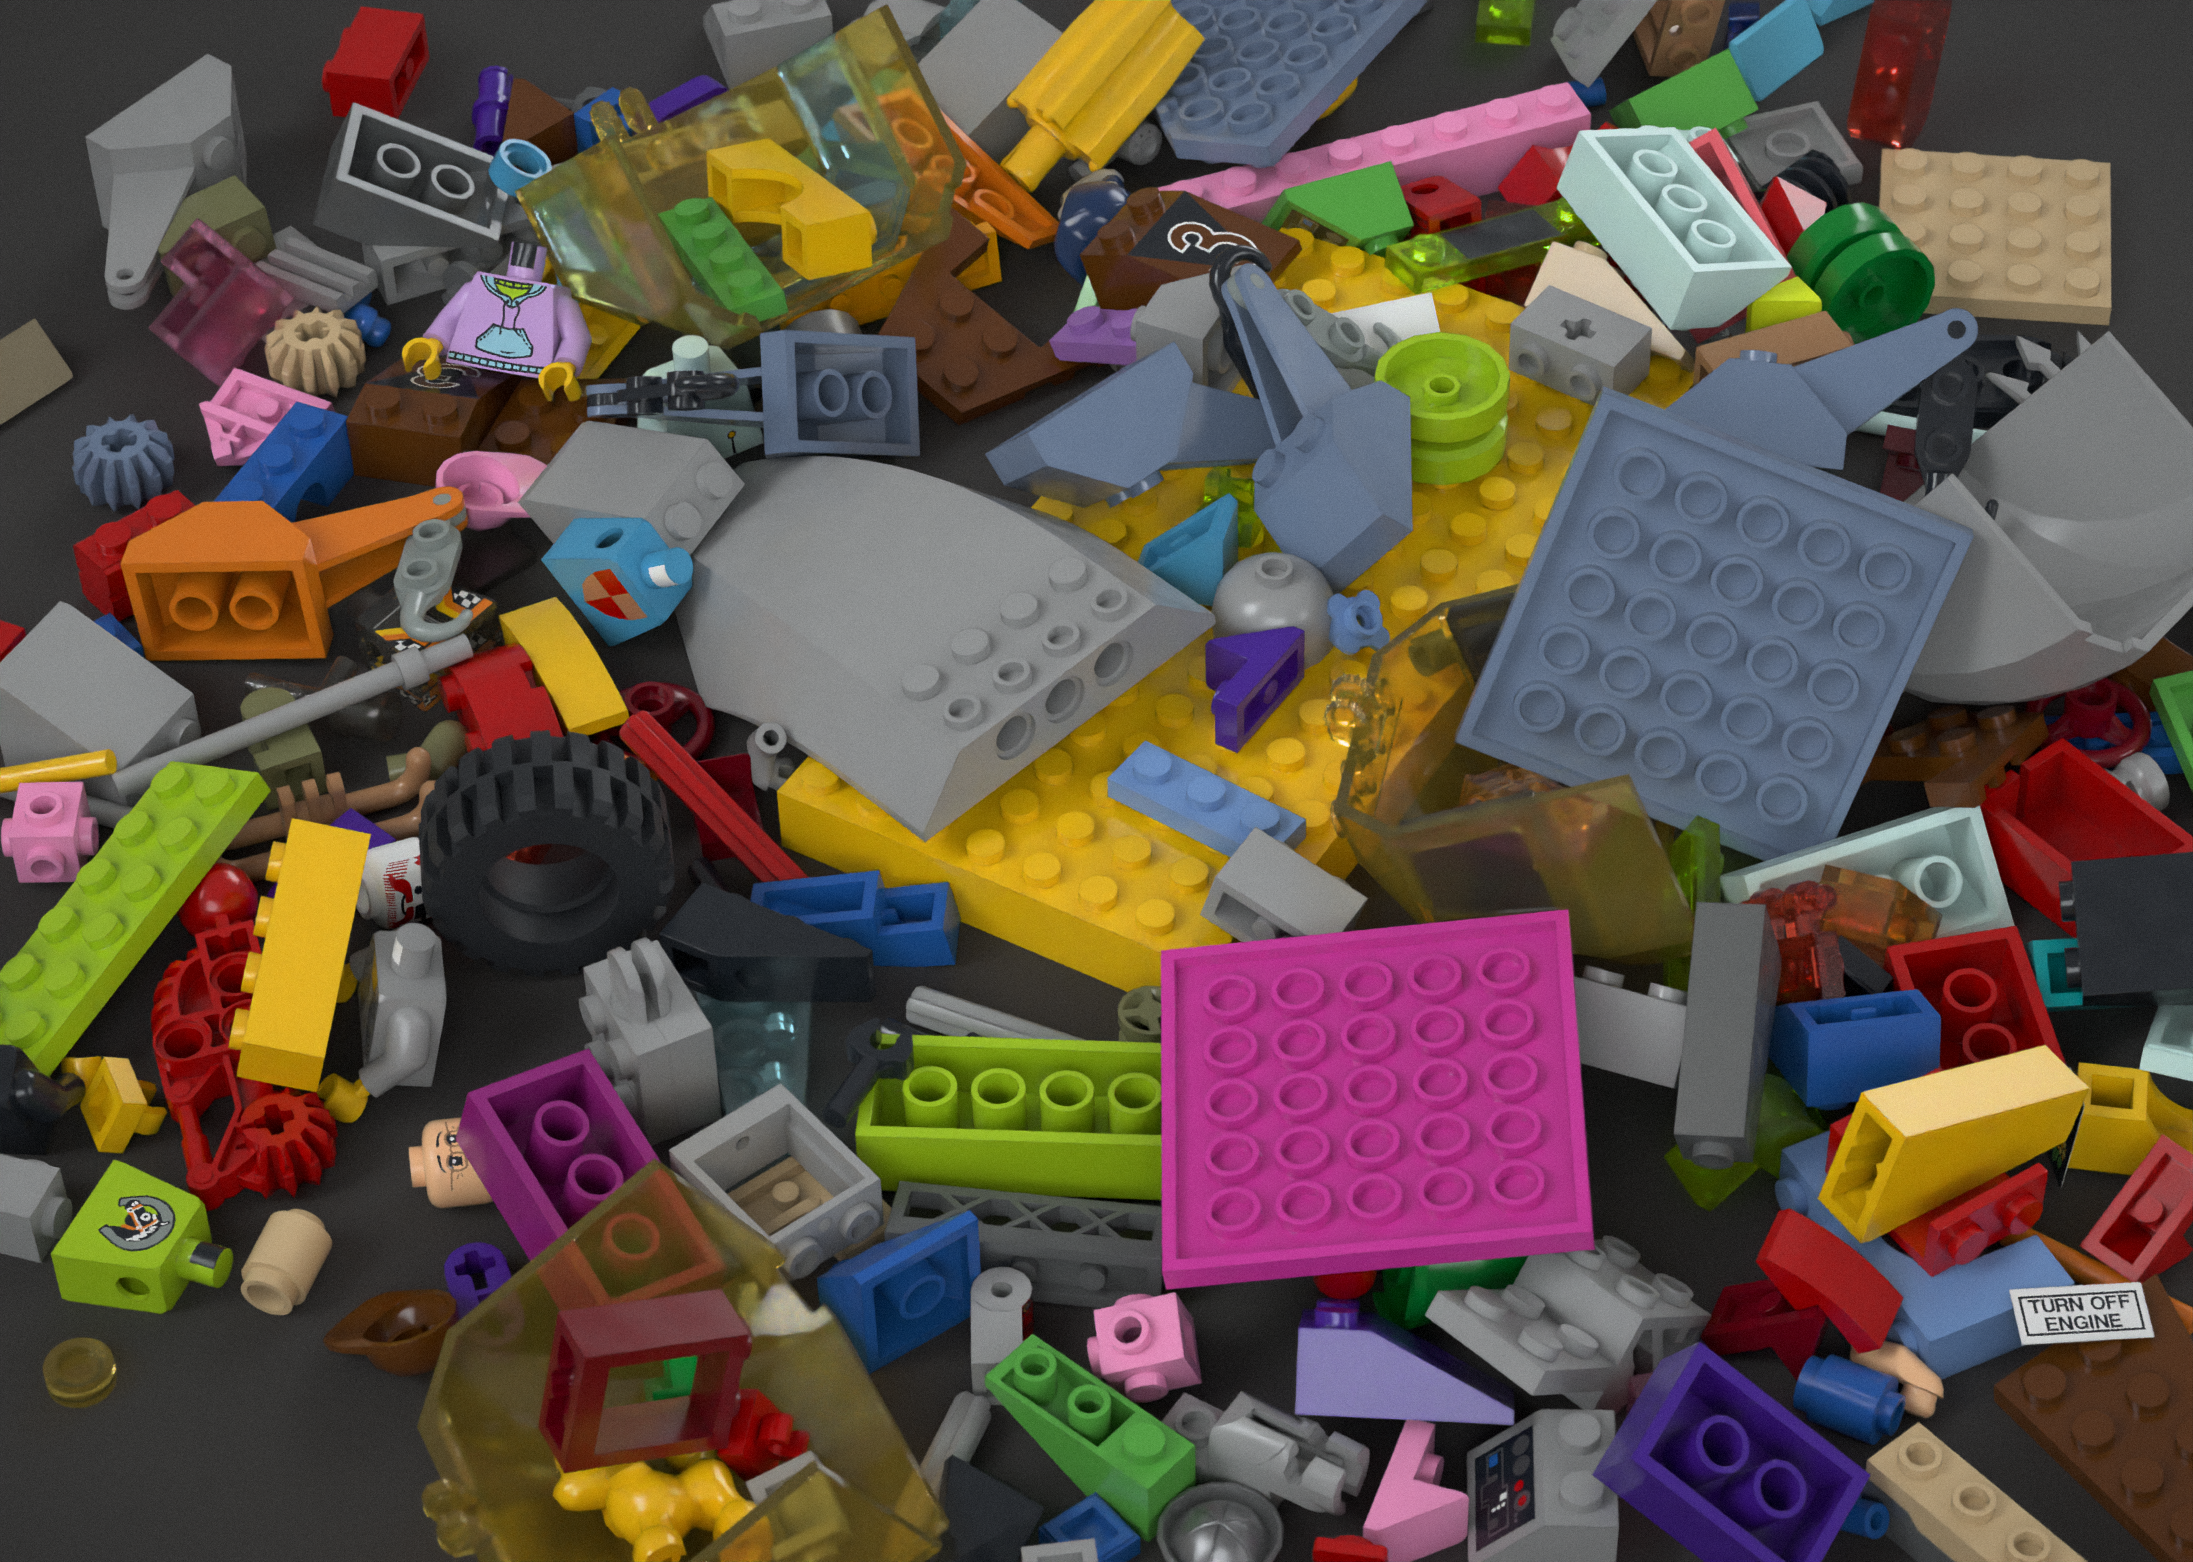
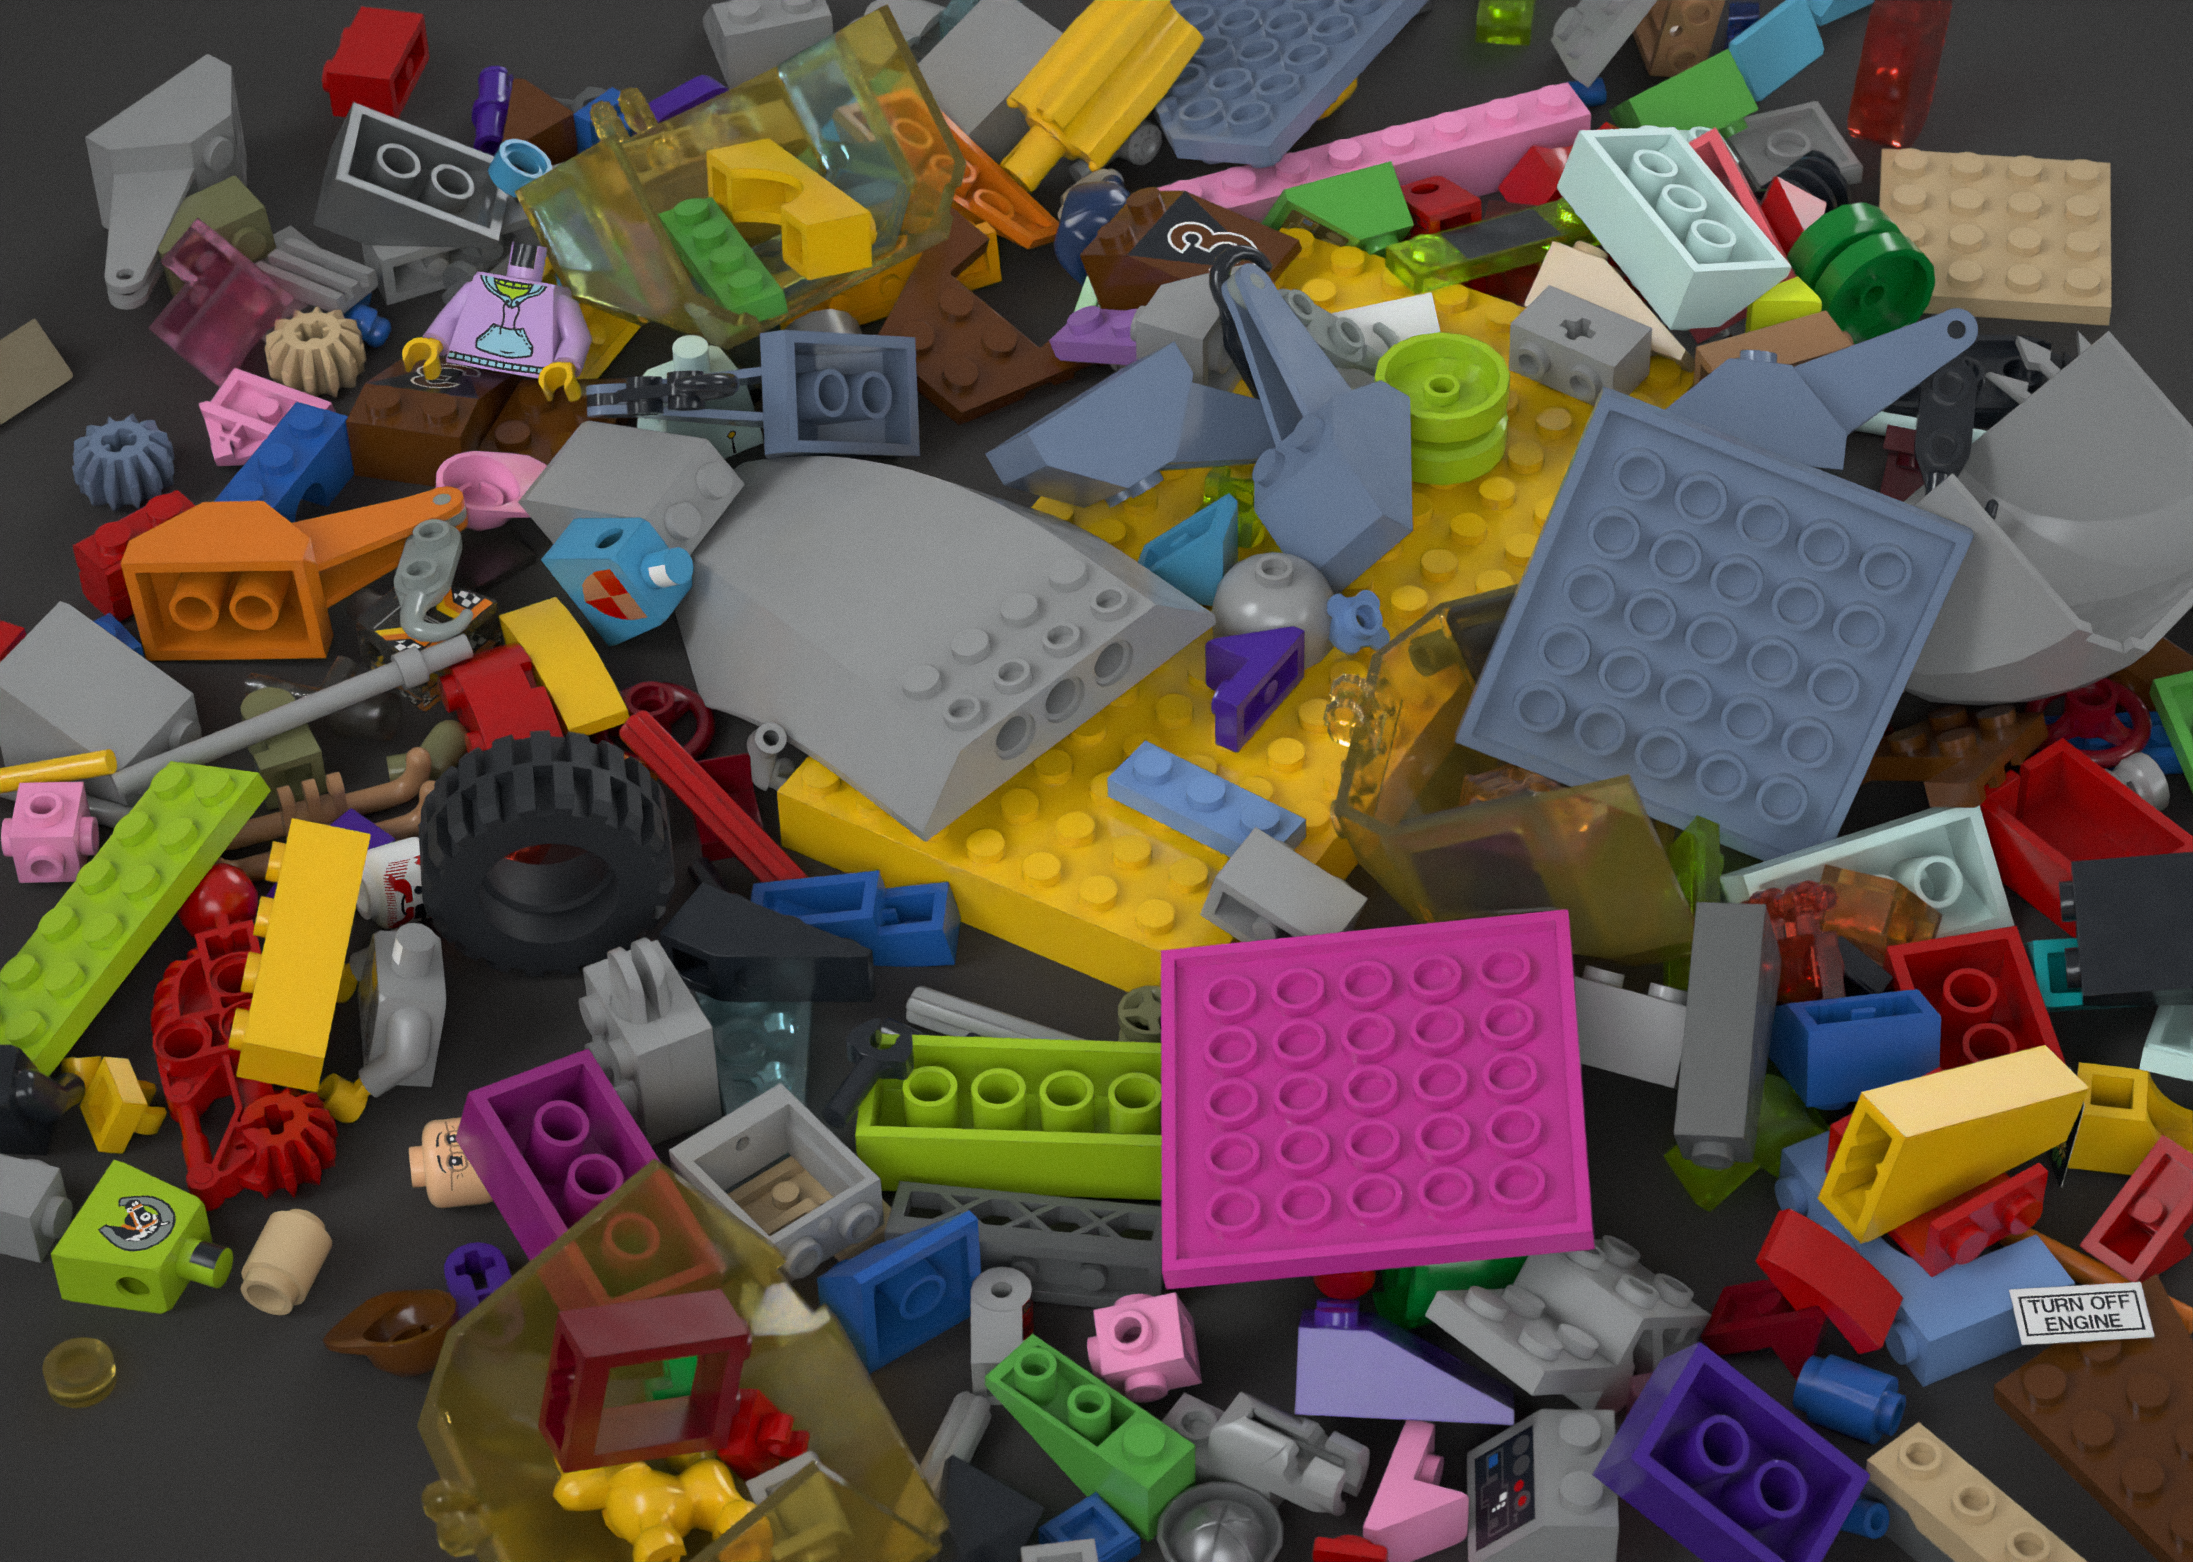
(1920, 1383): light nougat arm -> none

